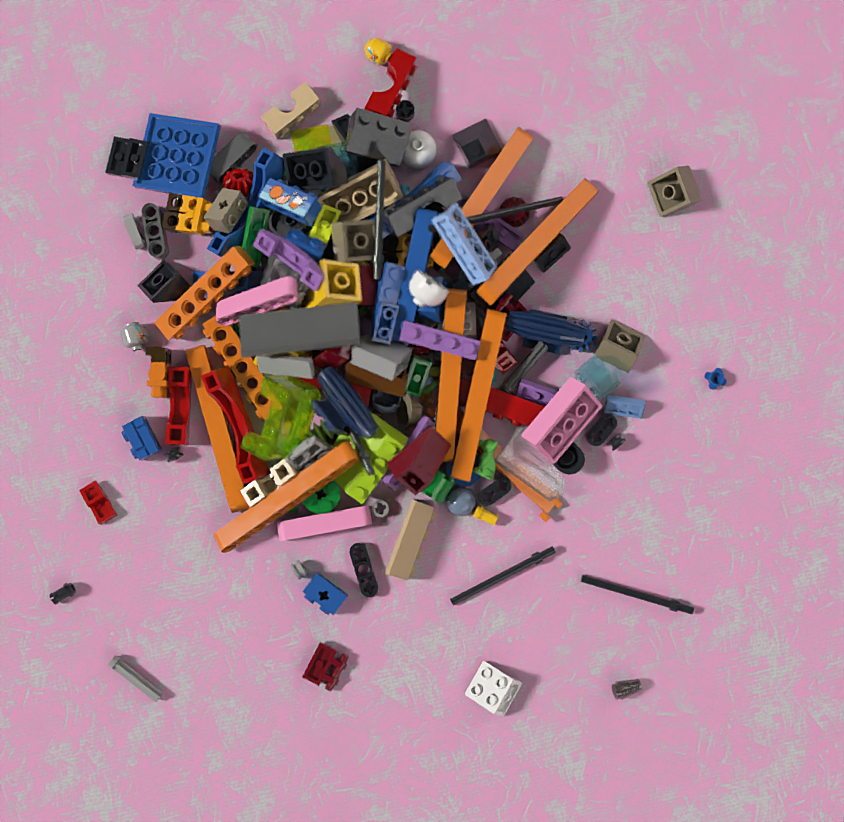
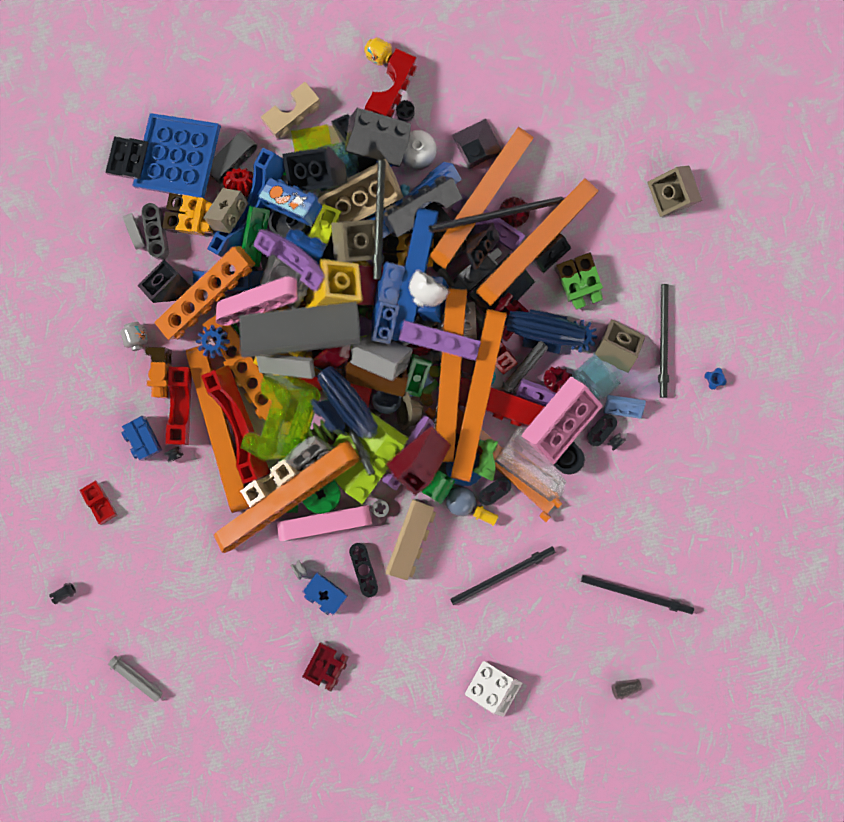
(208, 348): none -> blue gear
(462, 247): light blue fence -> none
(550, 378): none -> dark red gear
(581, 283): none -> bright green hips
(664, 378): none -> pearl dark grey bar

